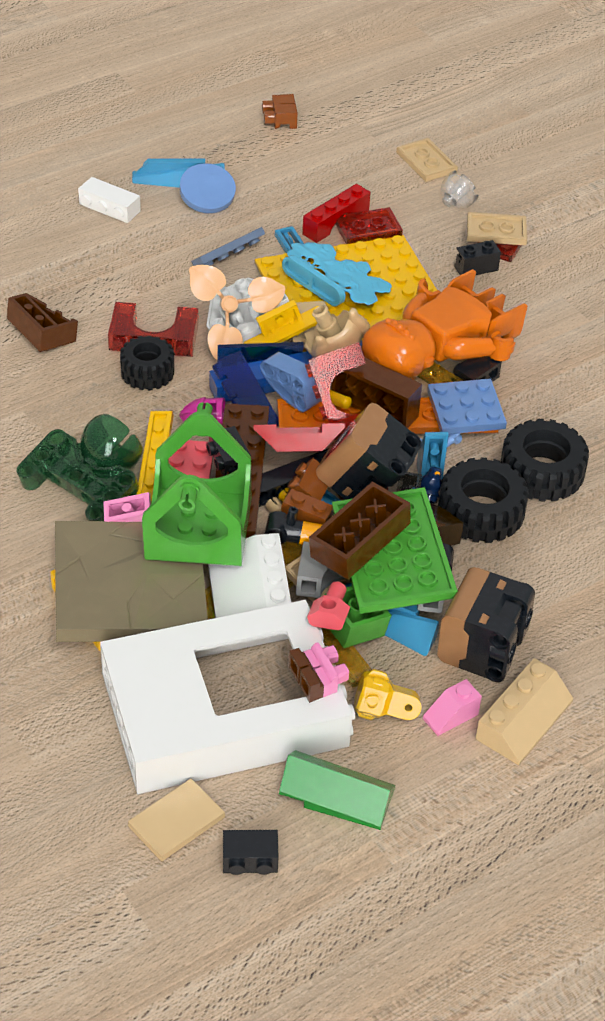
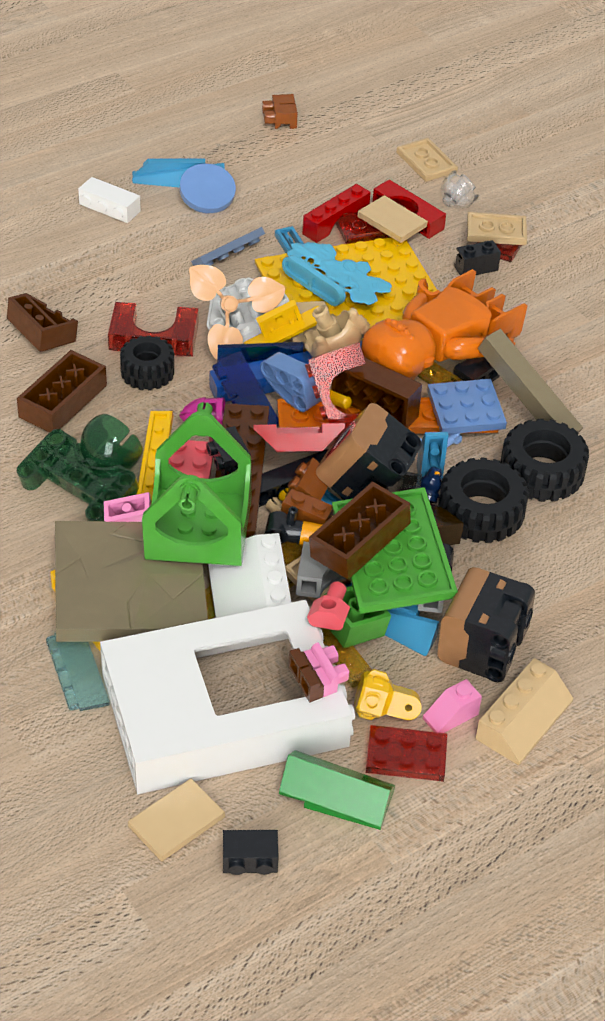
(62, 391): none -> reddish brown brick
(77, 674): none -> clear light blue windscreen
(392, 219): none -> tan tile
(407, 753): none -> clear red plate
(434, 216): none -> red arch
(525, 380): none -> dark tan brick

